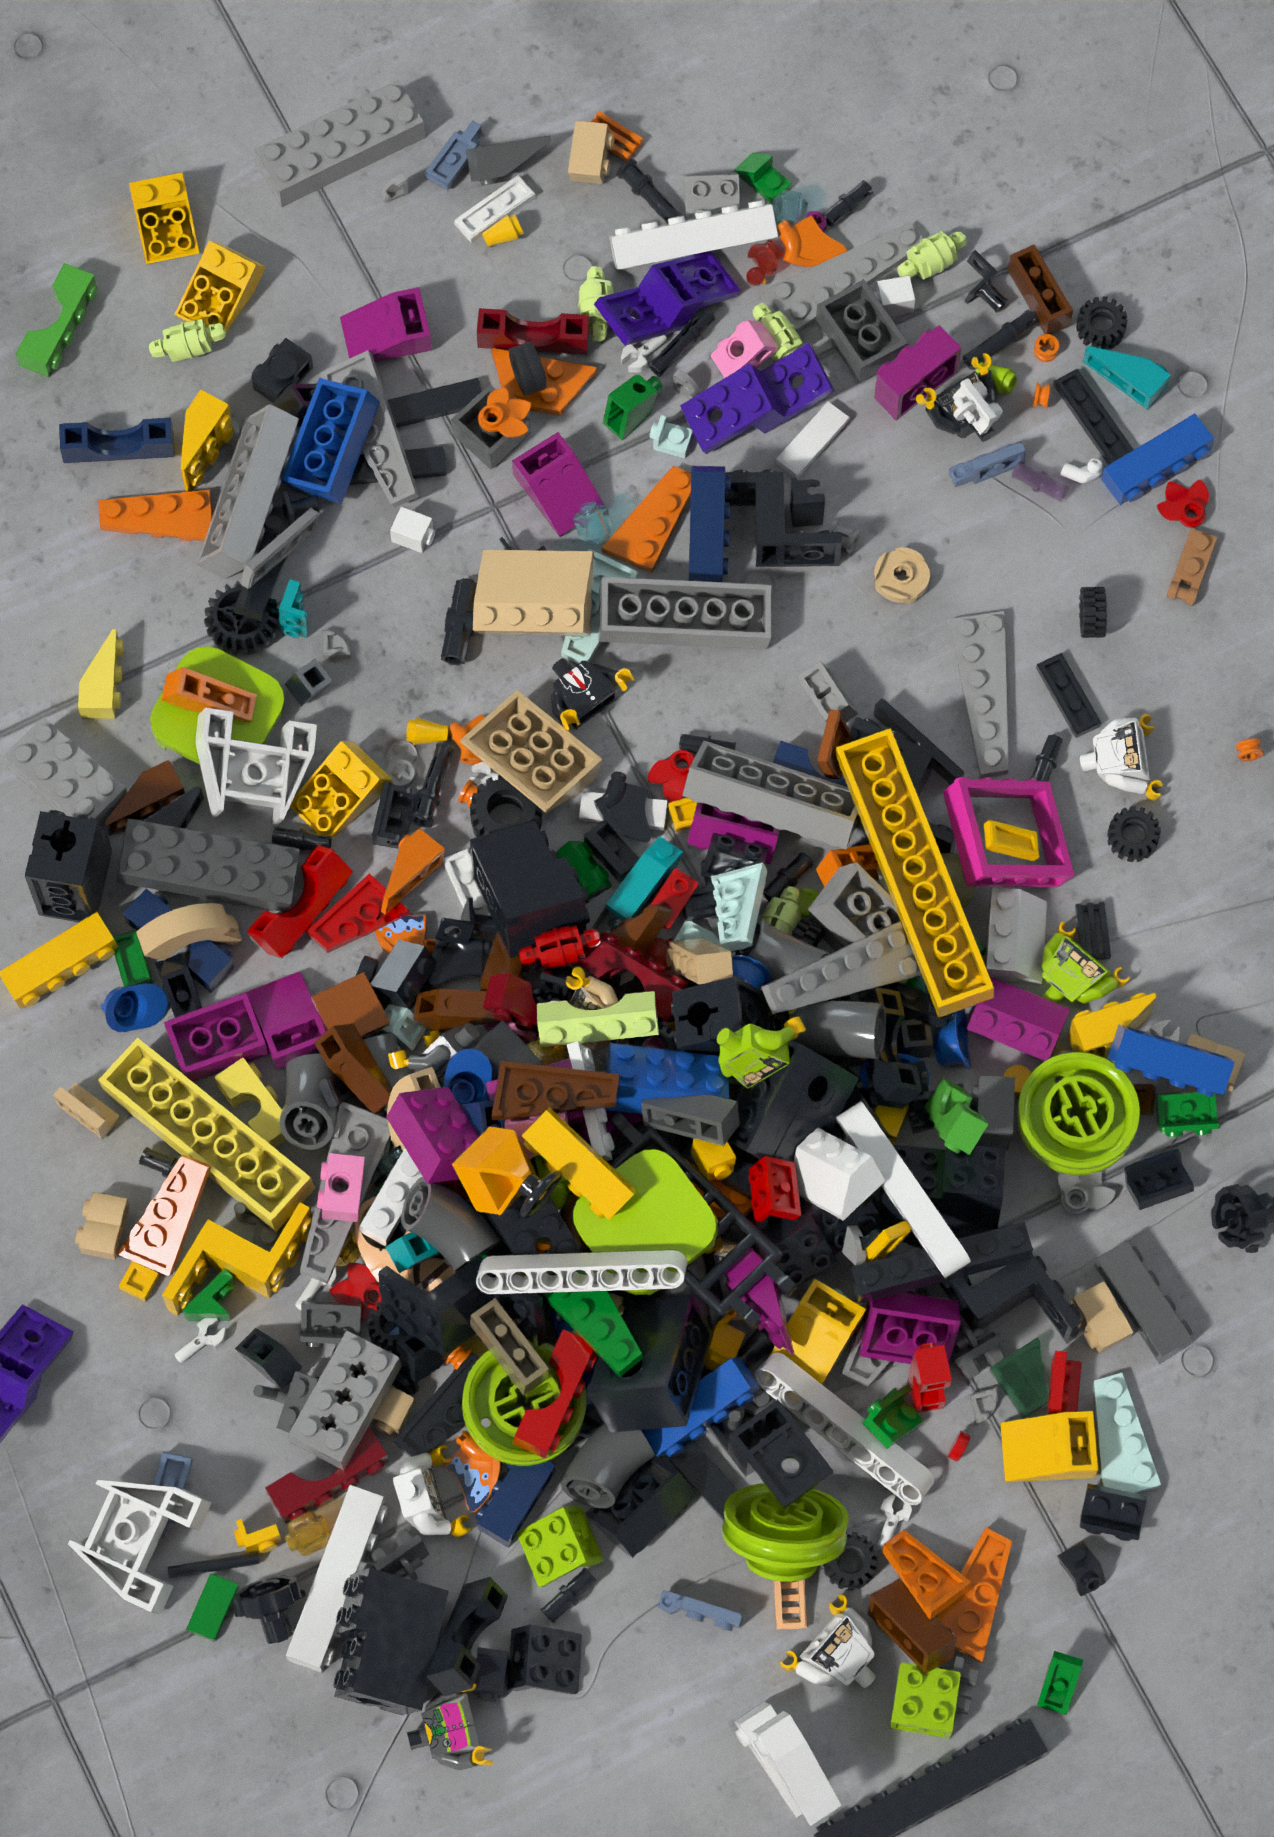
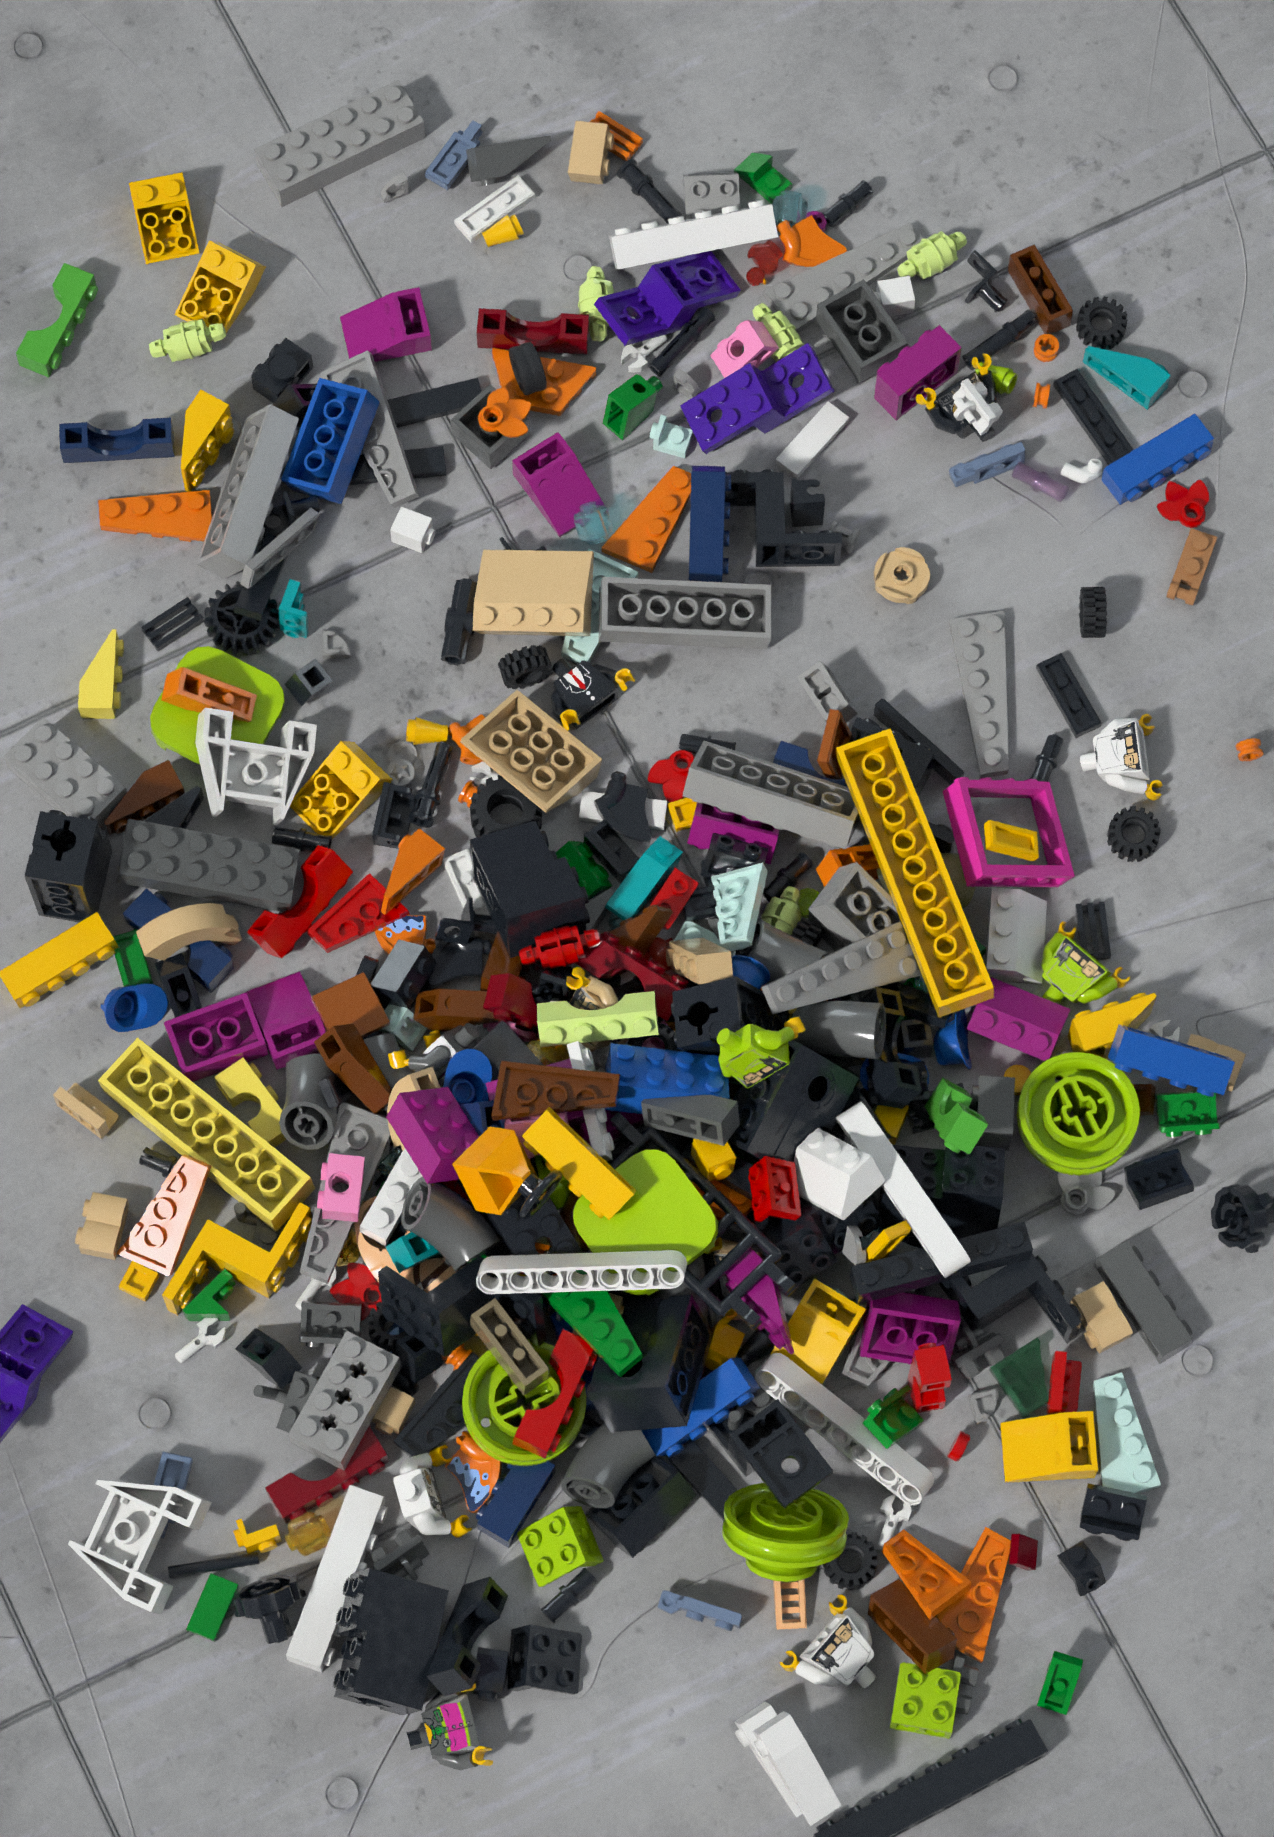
(166, 616): none -> black tile
(525, 667): none -> black tyre
(1023, 1552): none -> dark red tile

